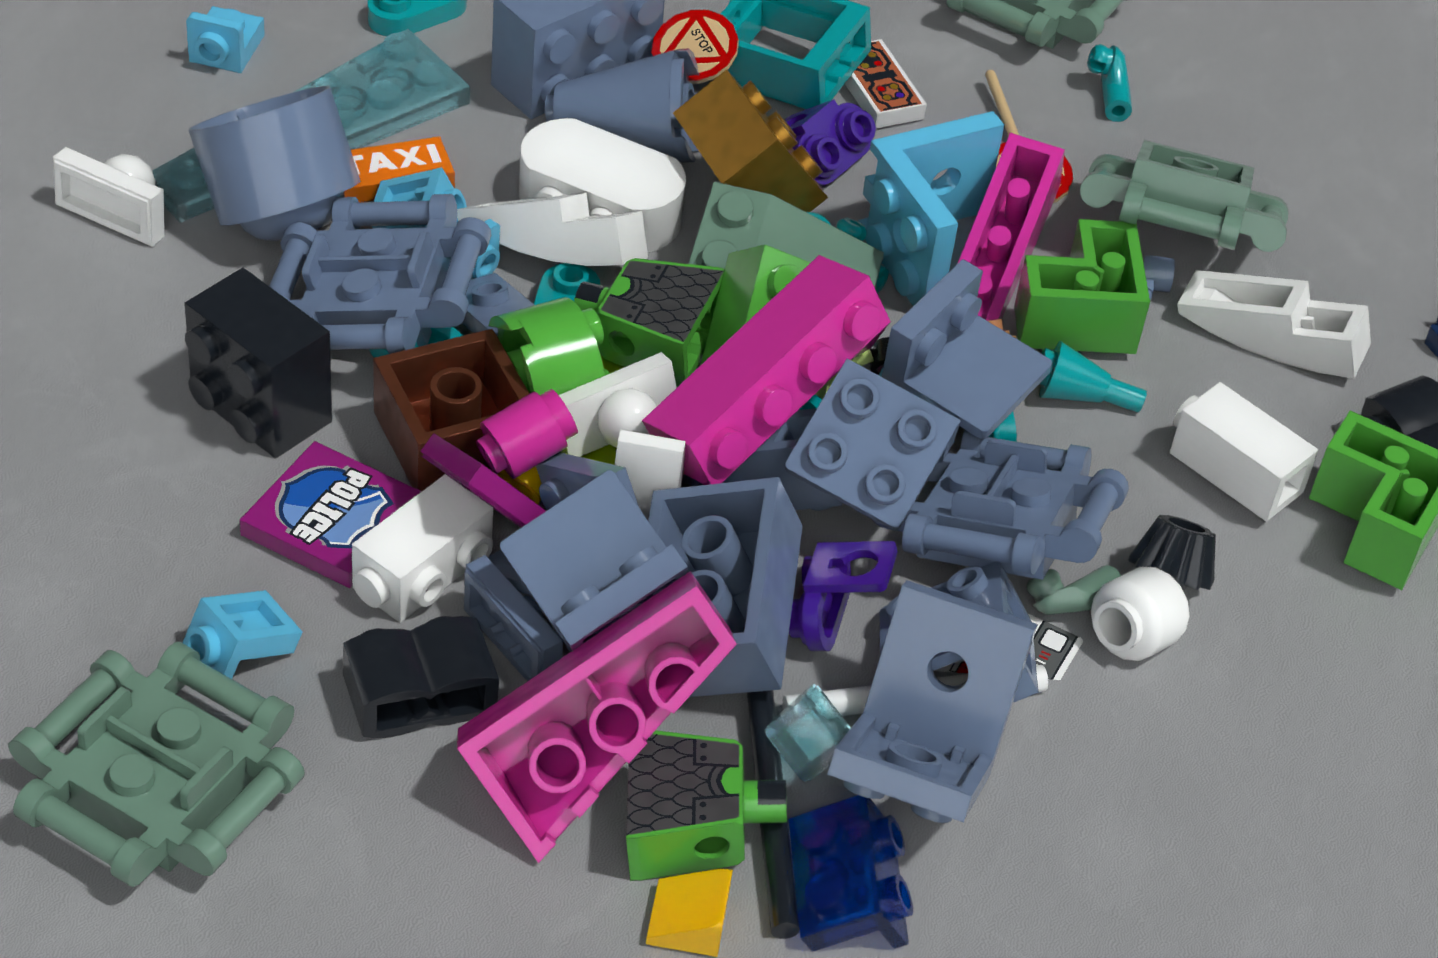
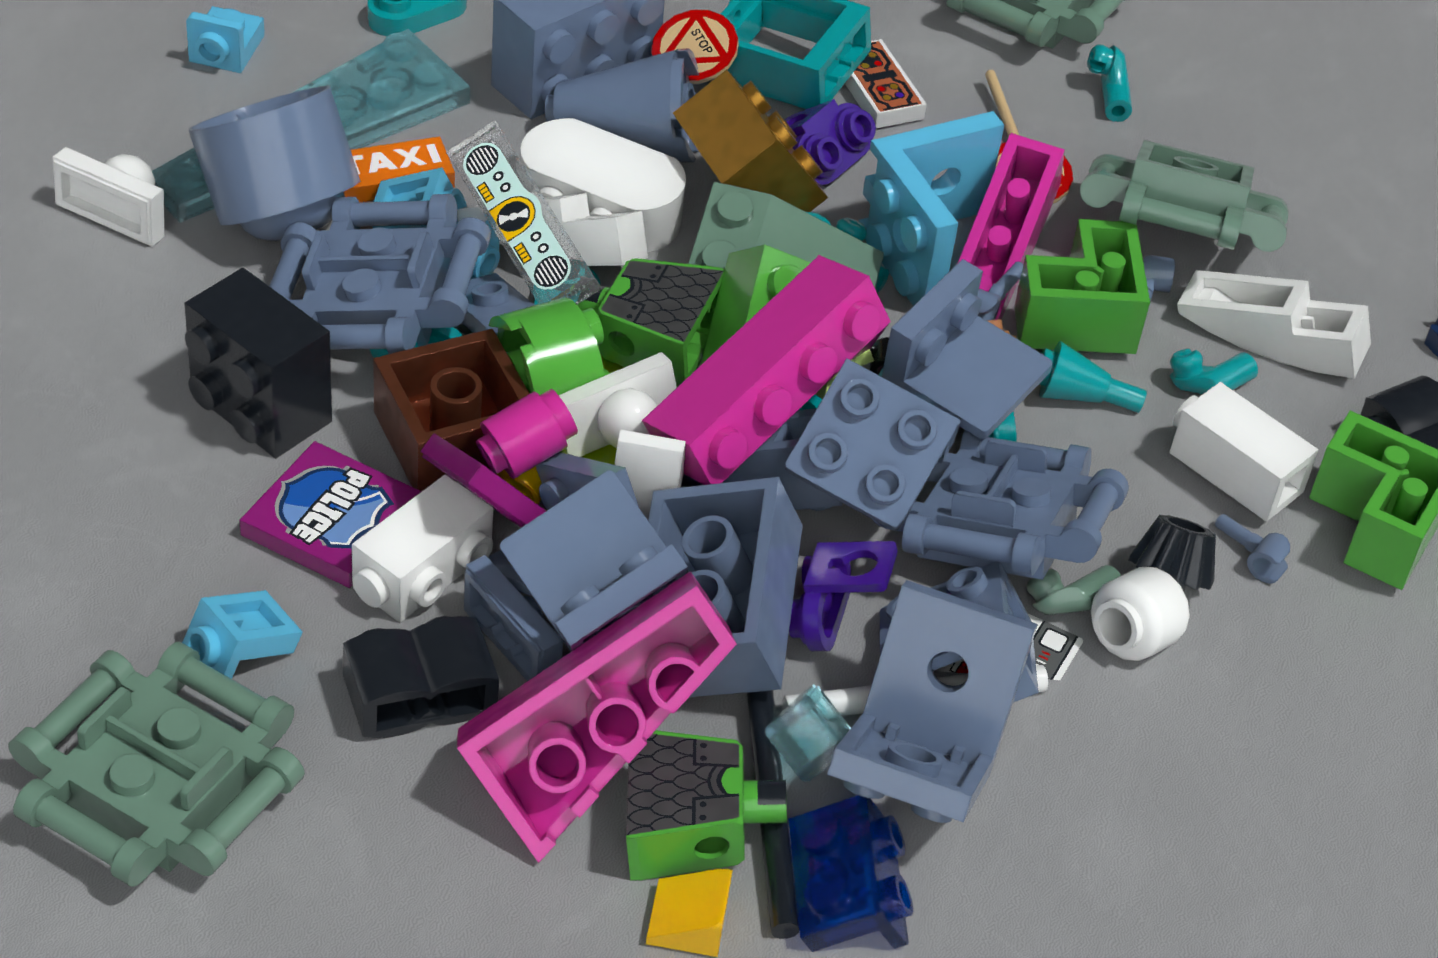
(522, 217): none -> tile
(992, 299): none -> sand blue hand
(1193, 376): none -> teal arm
(1267, 553): none -> sand blue hand

